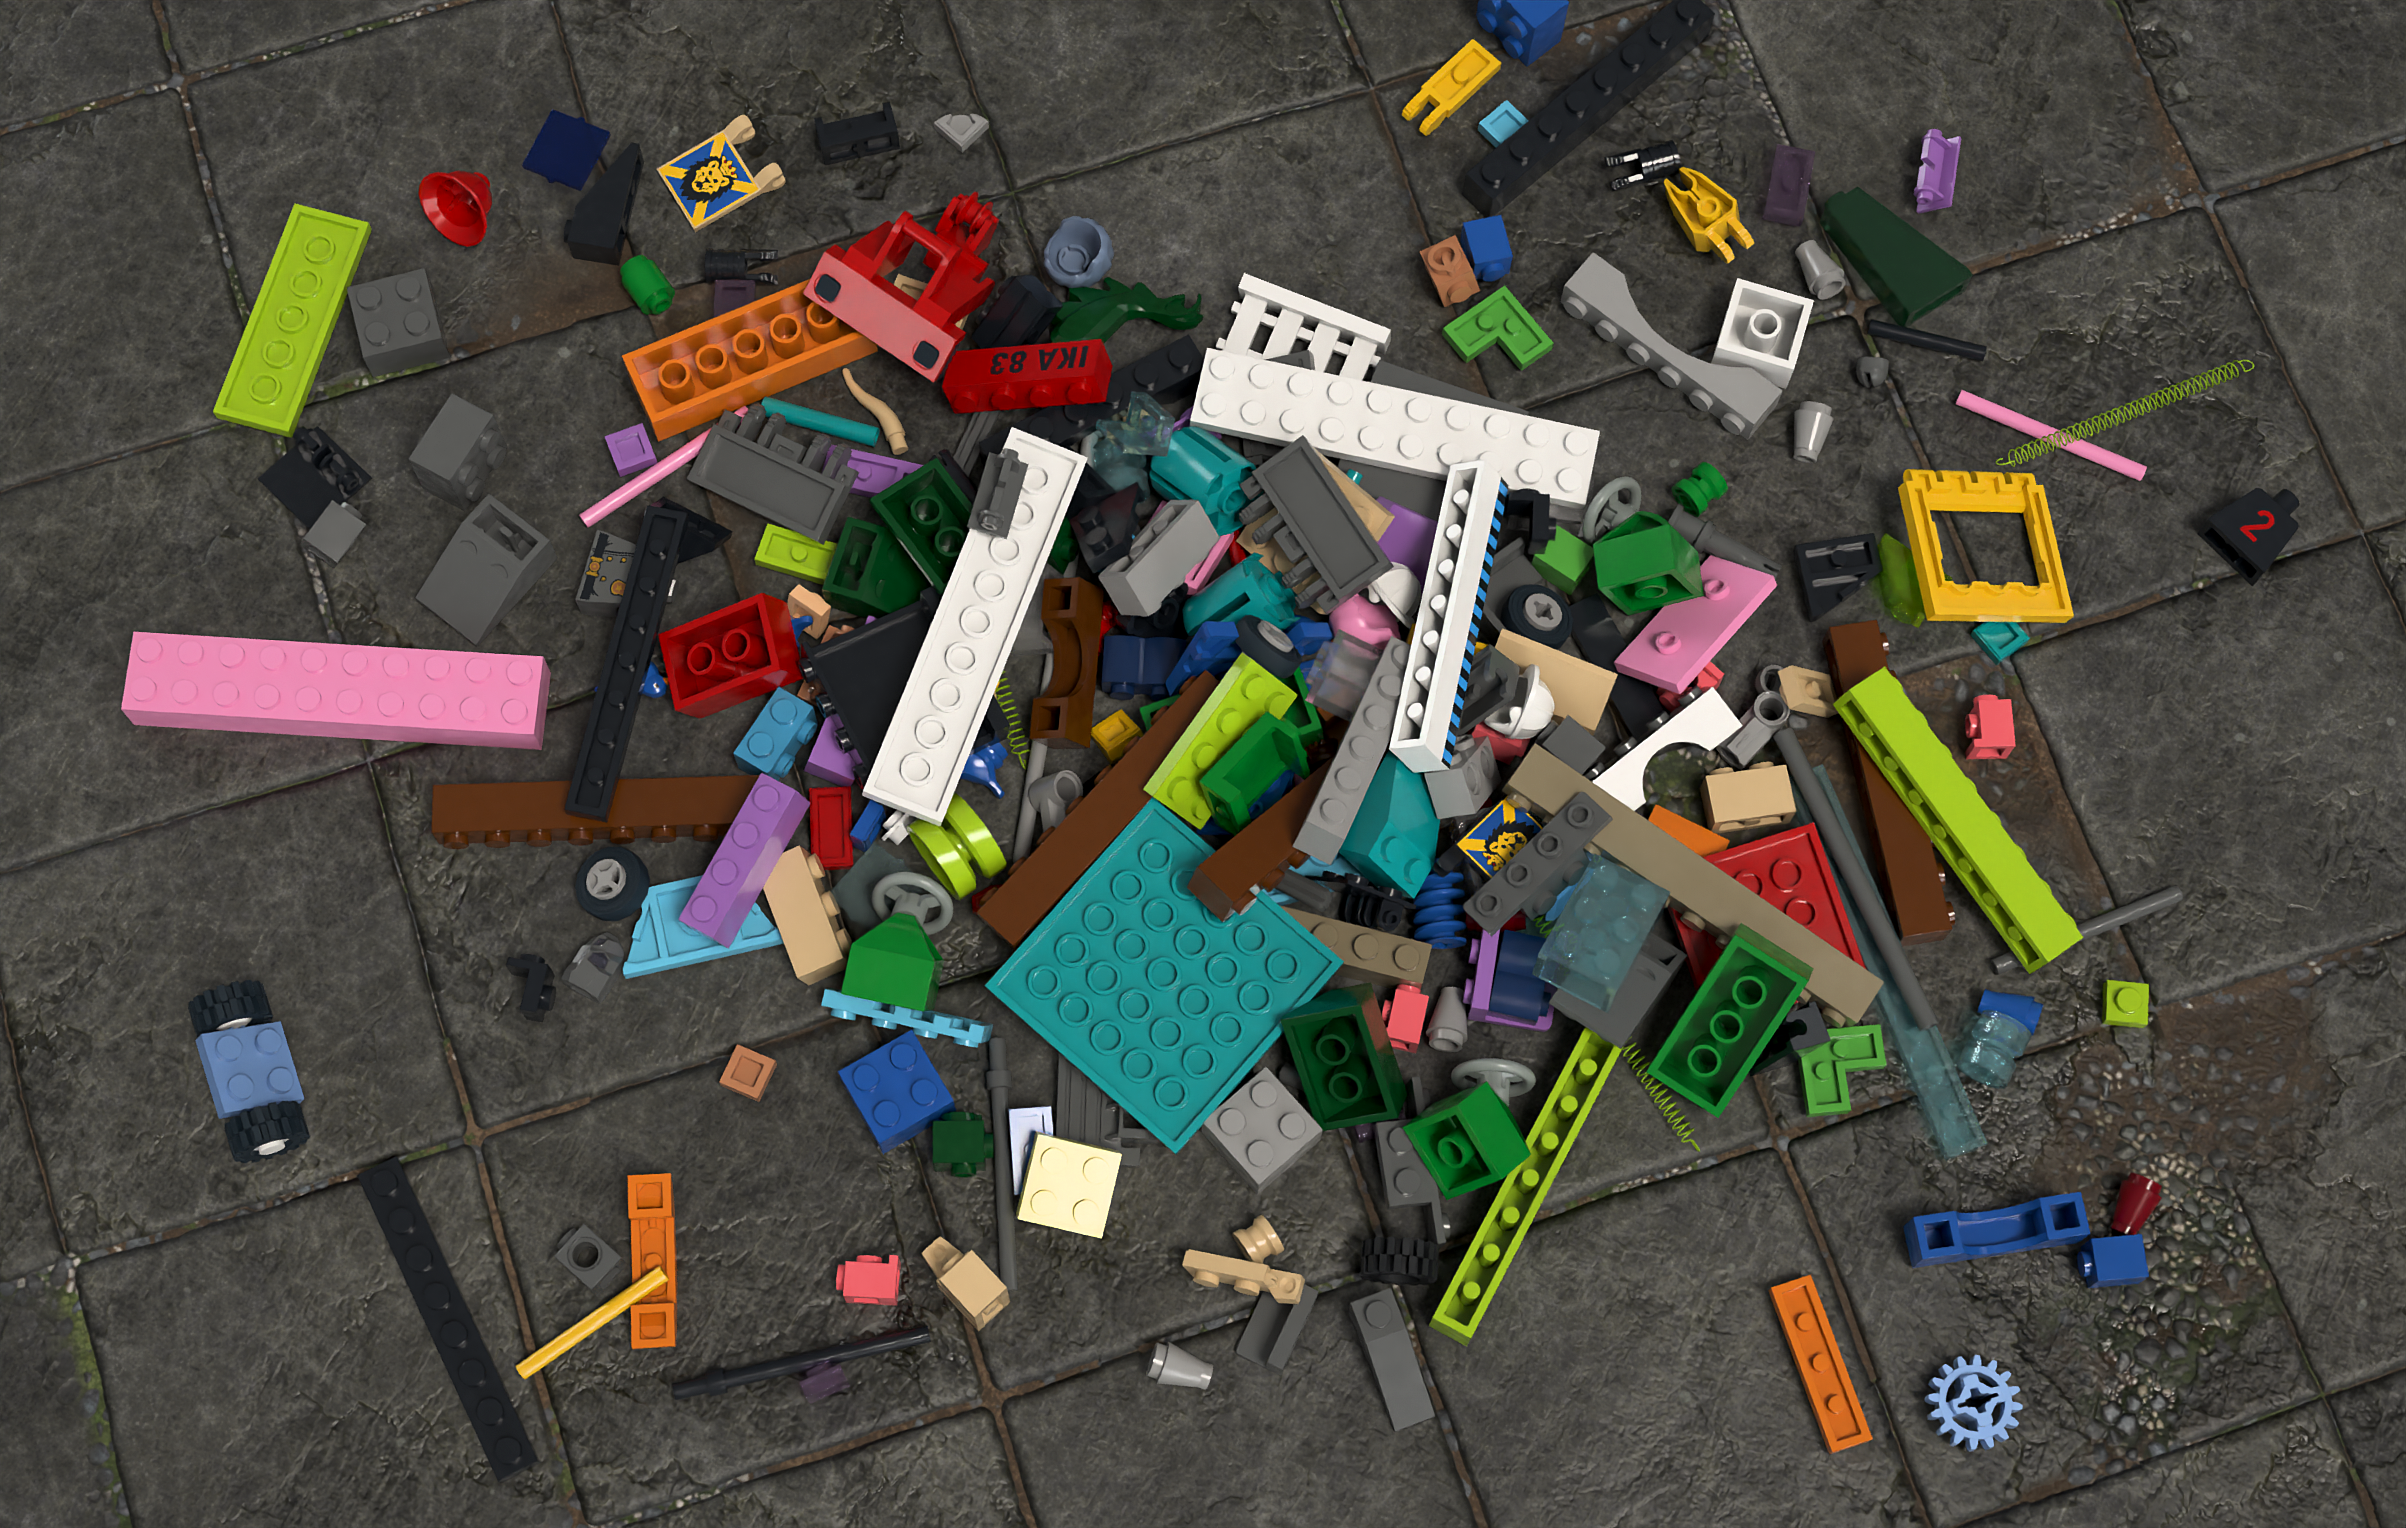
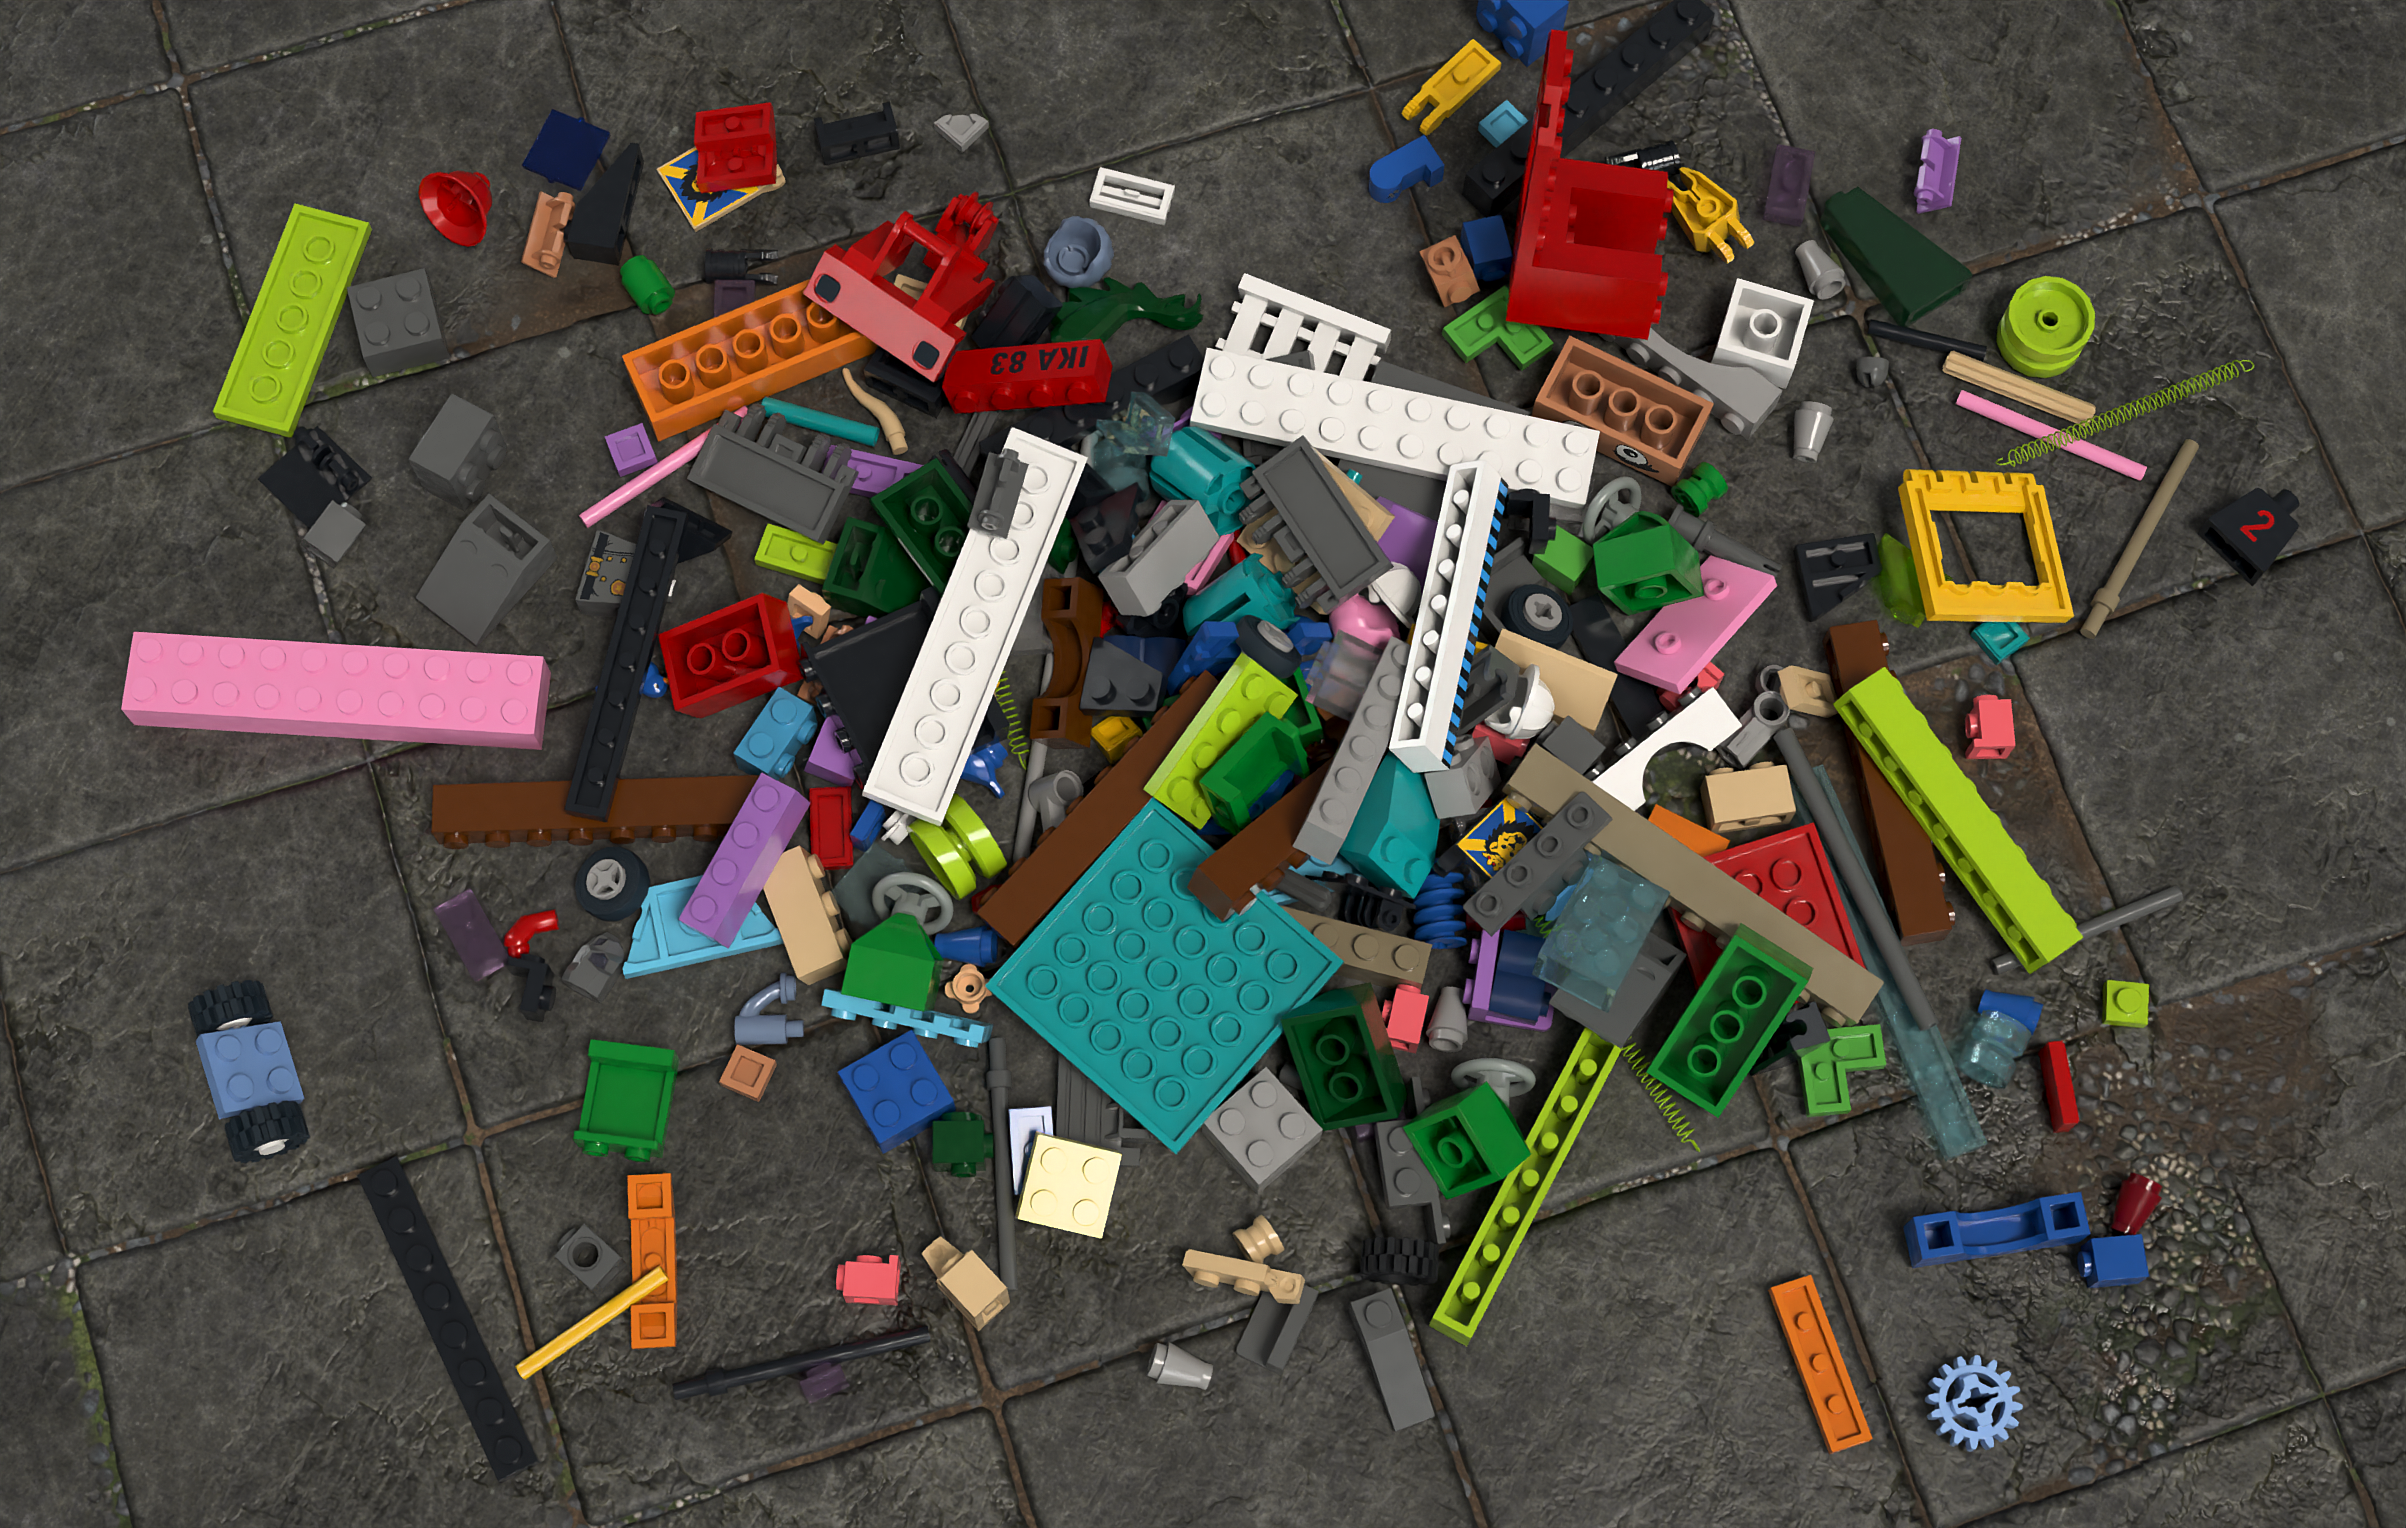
(472, 934): none -> clear purple plate
(525, 928): none -> red arm
(546, 234): none -> nougat hinge
(627, 1100): none -> green panel
(736, 147): none -> red slope
(768, 1029): none -> sand blue plant
(904, 383): none -> black hinge
(957, 988): none -> light nougat plate
(970, 945): none -> blue cone
(1121, 684): none -> black wing
(1161, 206): none -> white tile
(1403, 169): none -> blue leg
(1584, 228): none -> red bracket
(1637, 413): none -> nougat brick
(2018, 388): none -> tan axle
(2045, 327): none -> lime wheel
(2058, 1086): none -> red tile
(2107, 598): none -> dark tan bar

